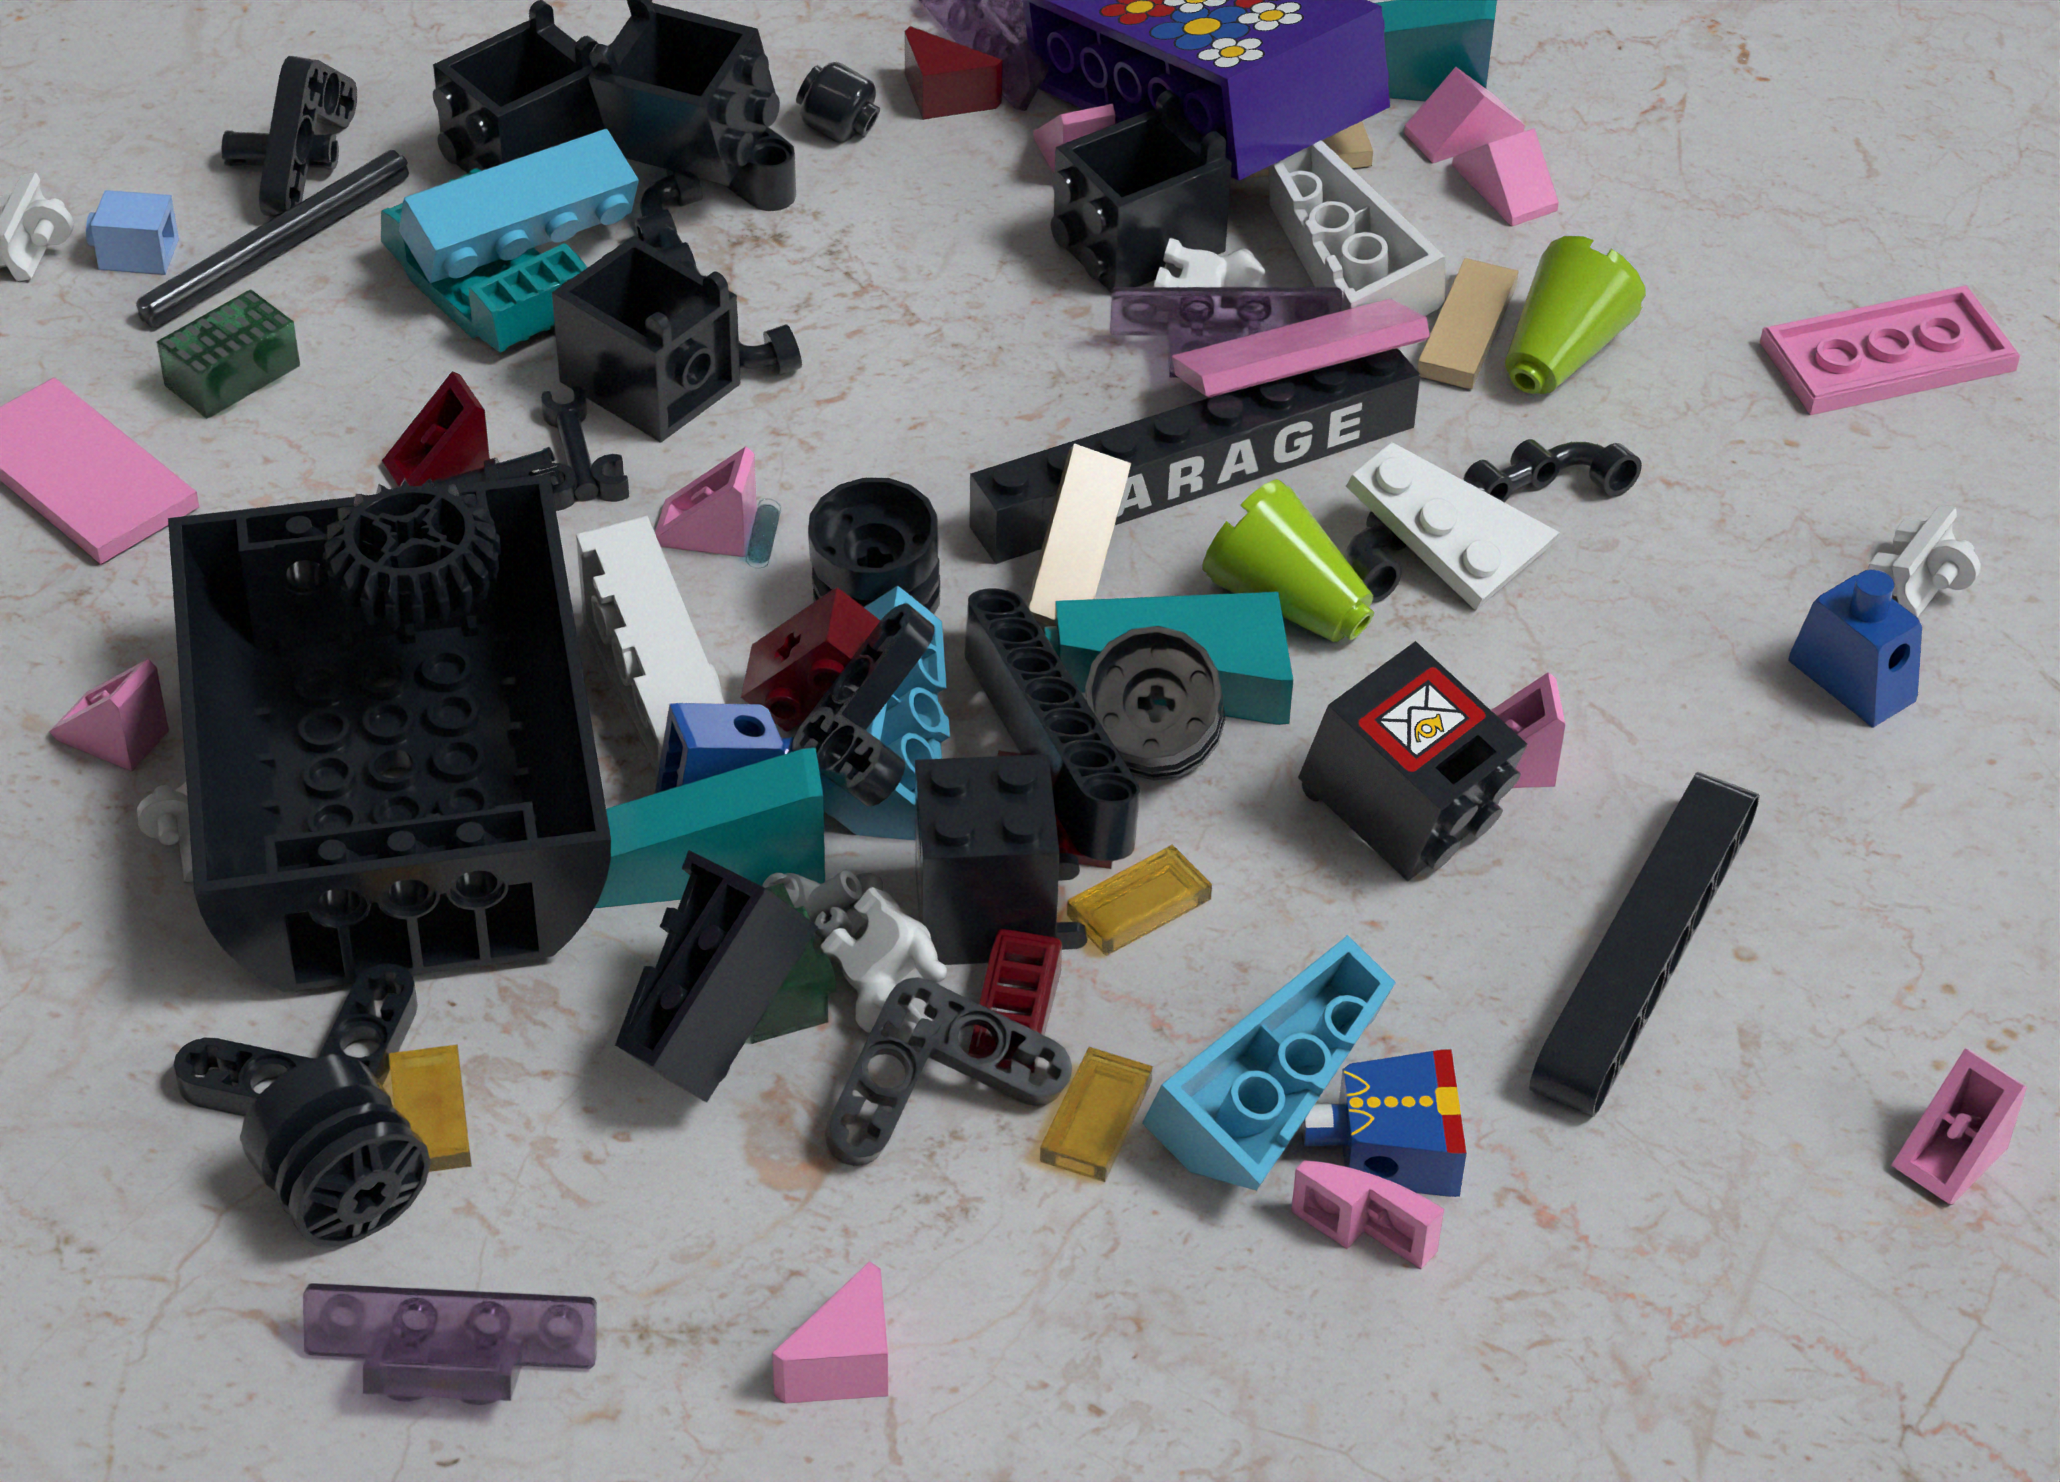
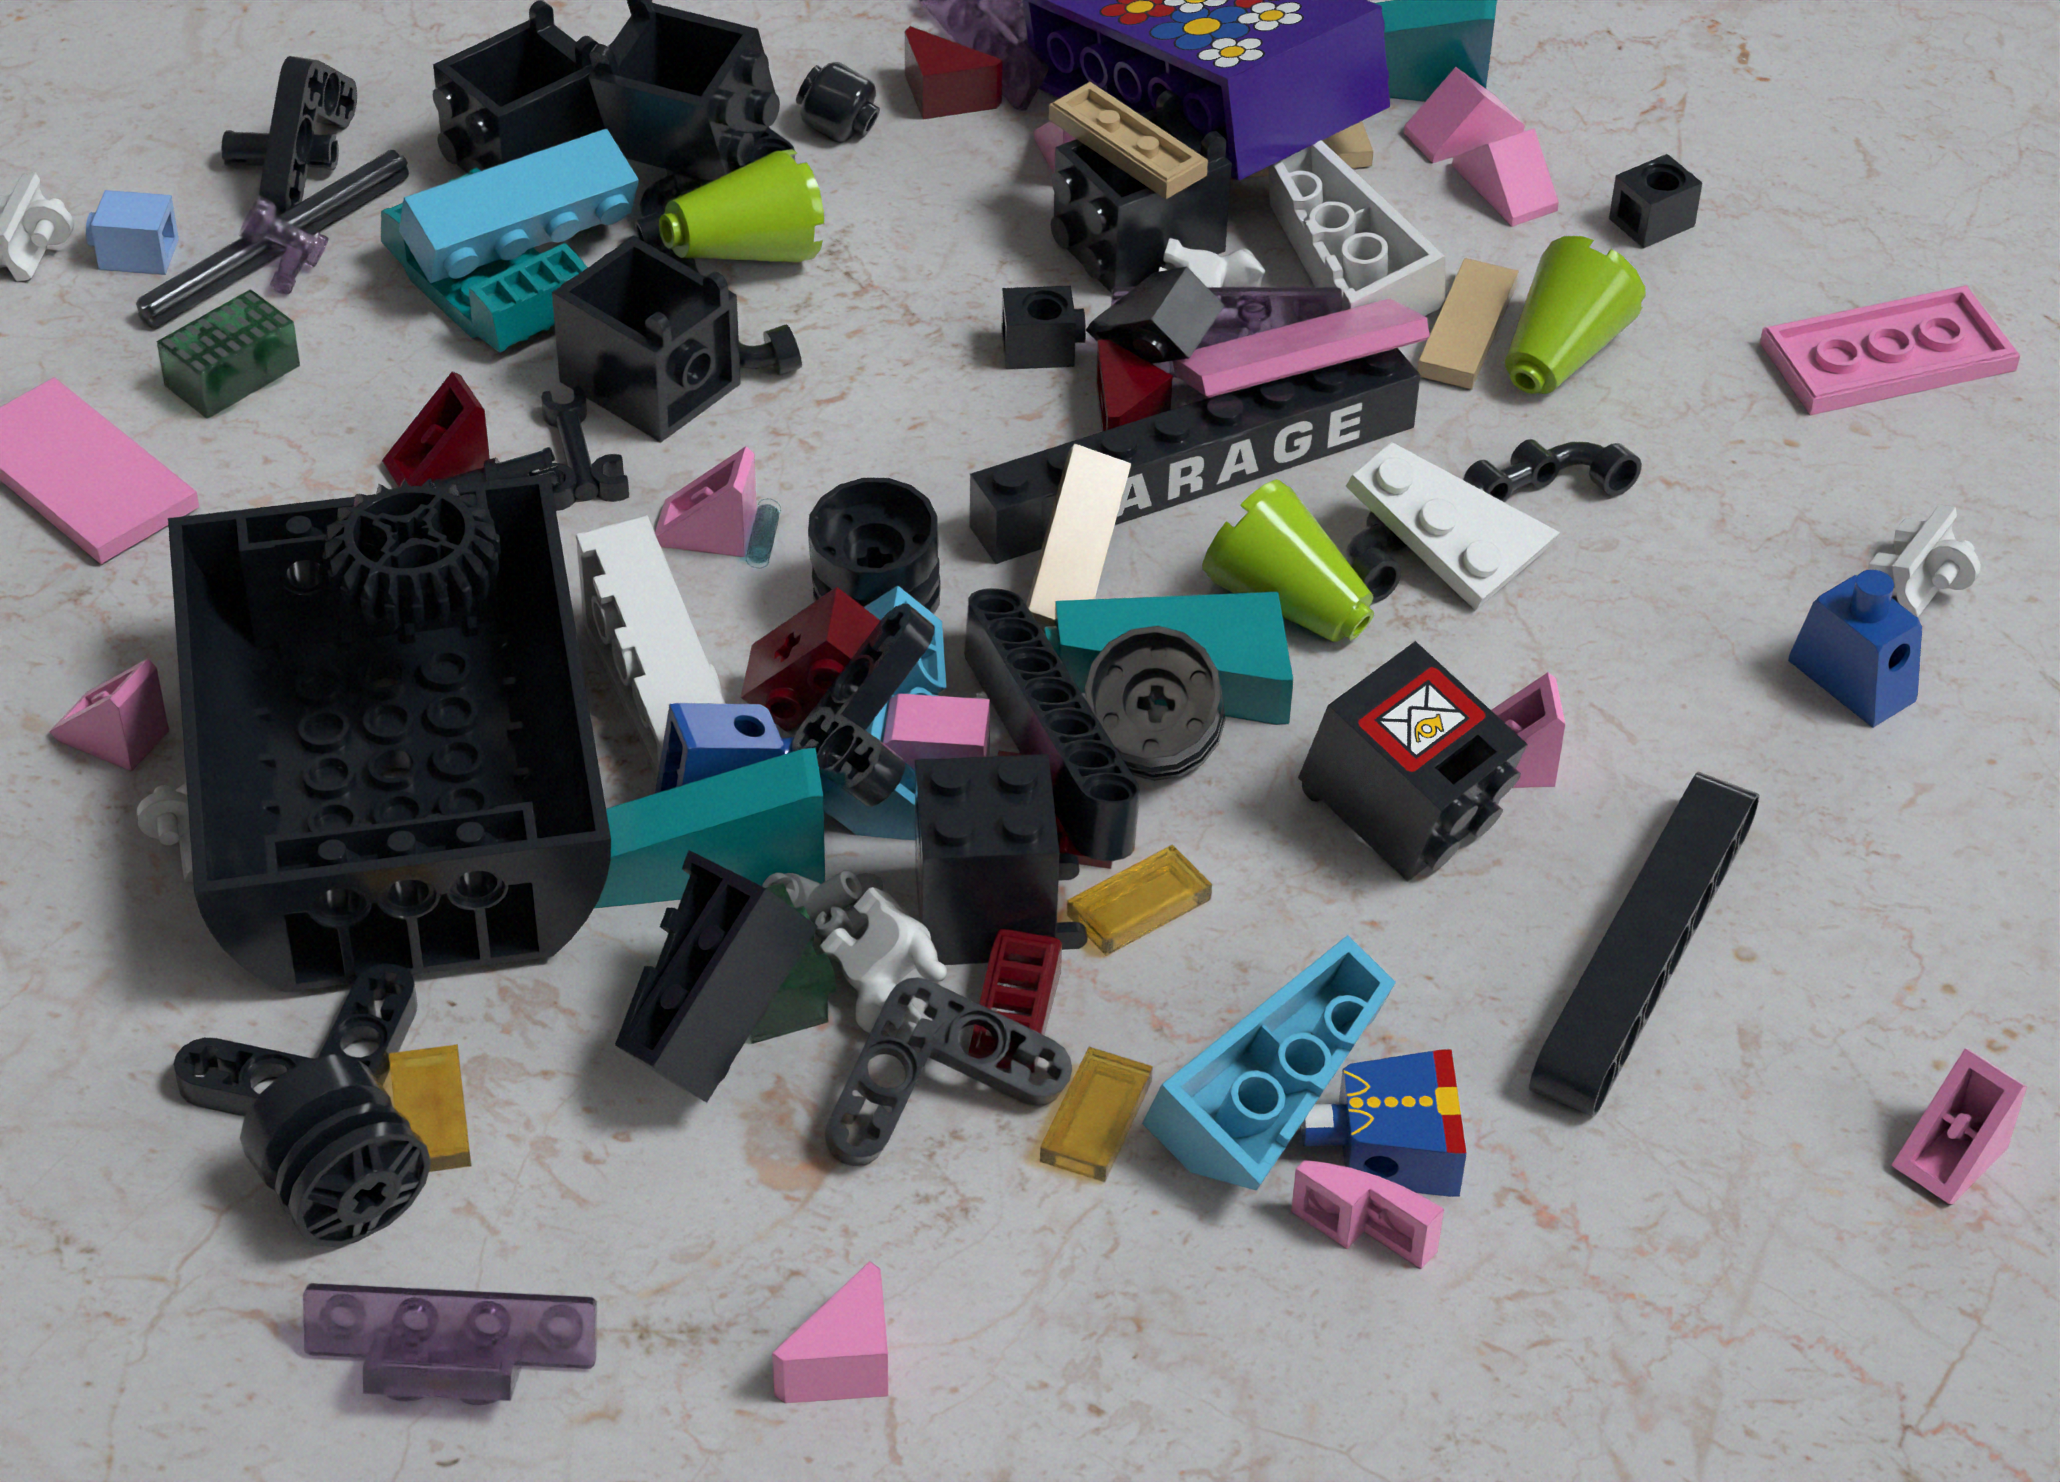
(299, 245): none -> clear purple piece
(749, 214): none -> lime cone
(937, 727): none -> bright pink slope
(1040, 327): none -> black brick
(1128, 140): none -> tan tile
(1128, 386): none -> dark red slope
(1160, 316): none -> black slope
(1655, 200): none -> black brick

